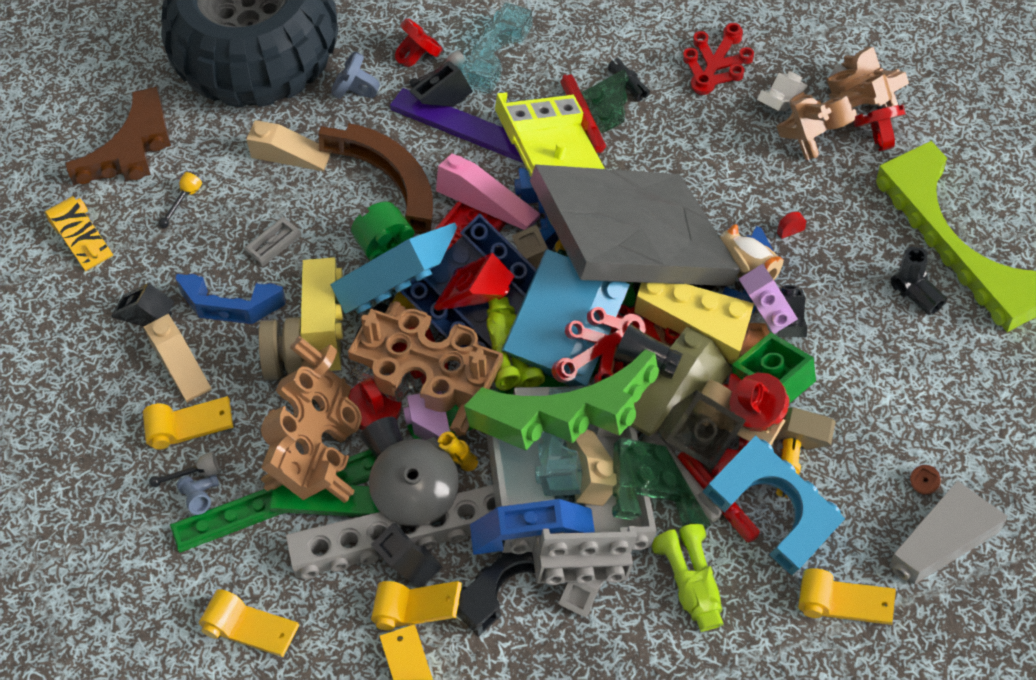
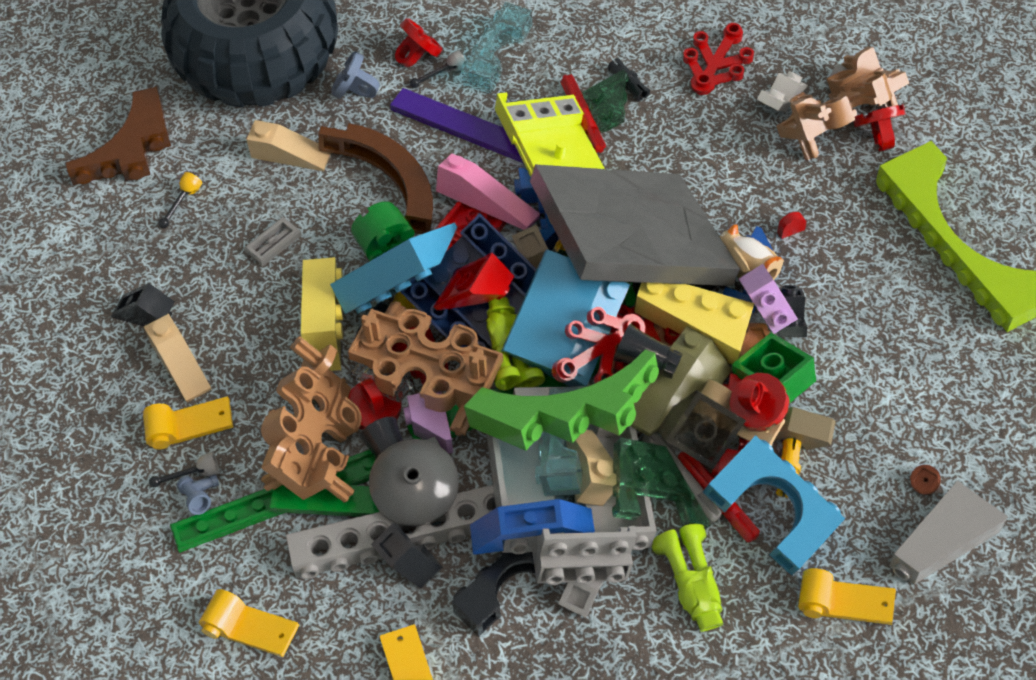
(78, 232): yellow door -> none
(264, 301): blue slope -> none
(275, 347): dark tan wheel -> none
(401, 606): yellow door -> none
(443, 87): black slope -> none
(458, 451): yellow pin -> none
(914, 282): black piece -> none

